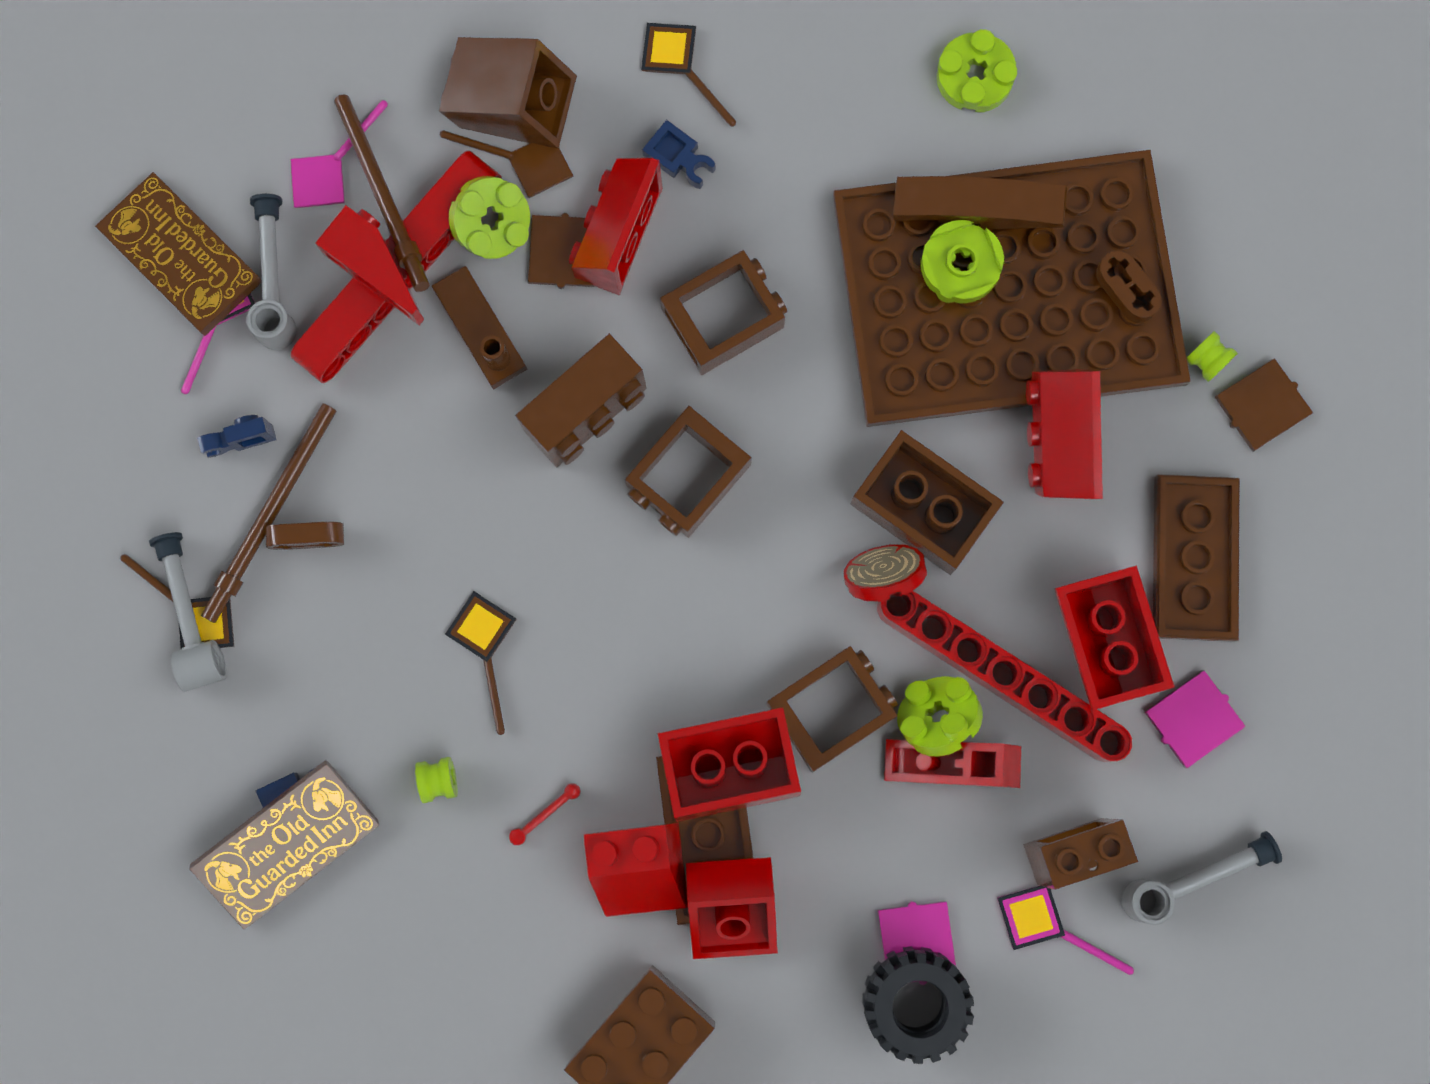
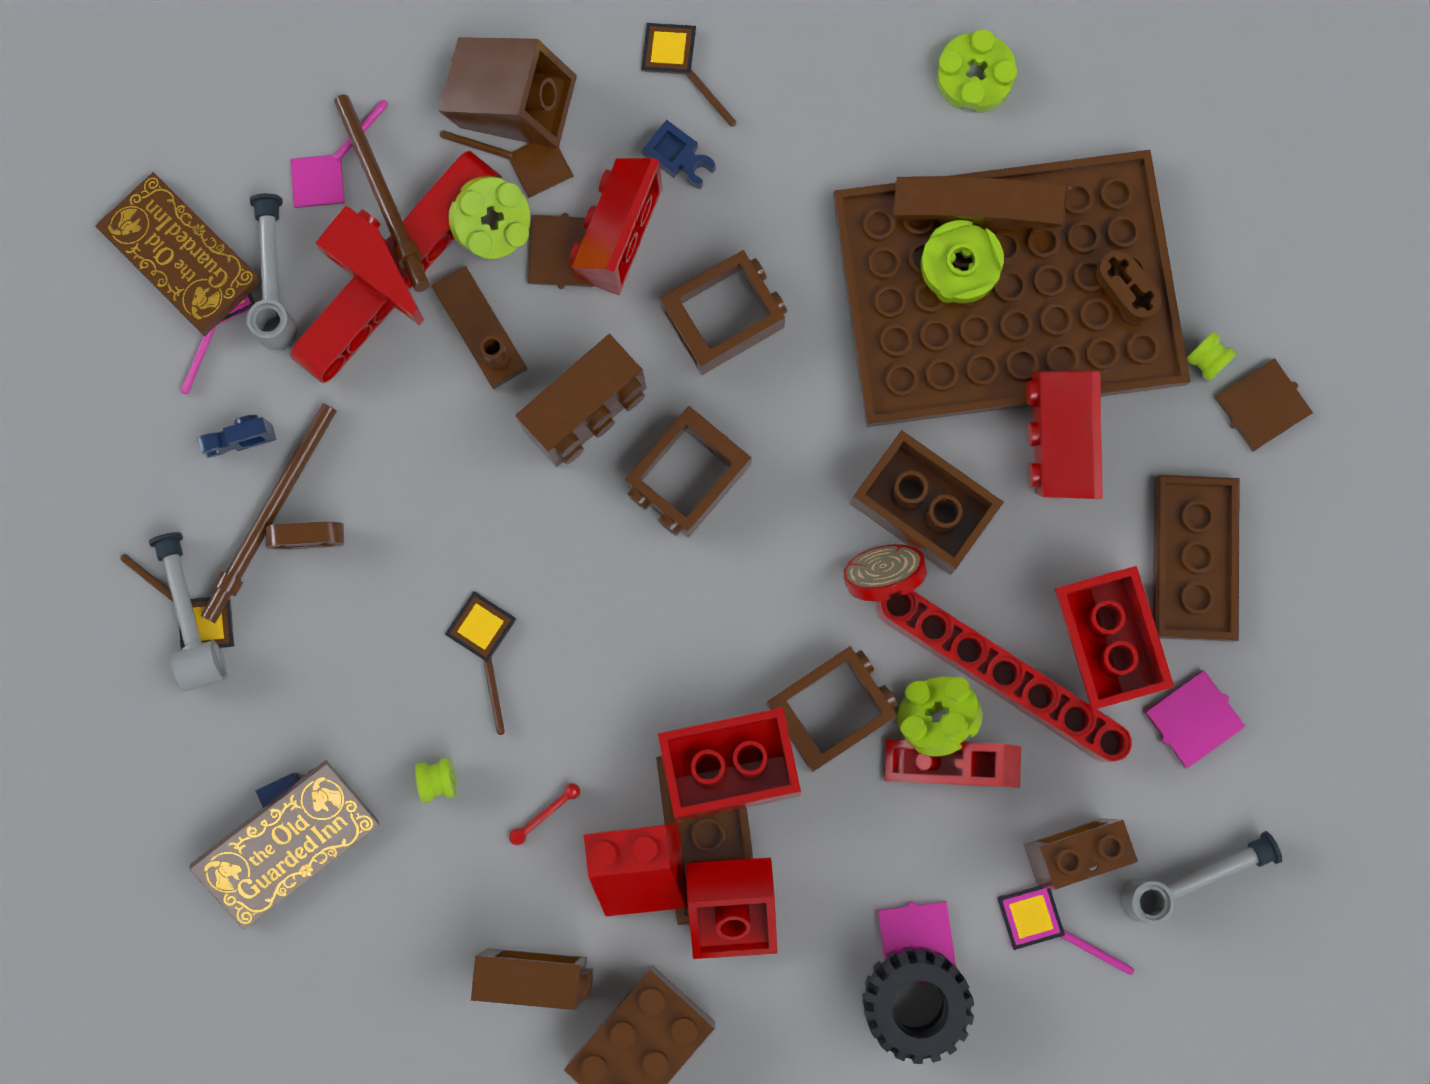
(531, 979): none -> reddish brown window

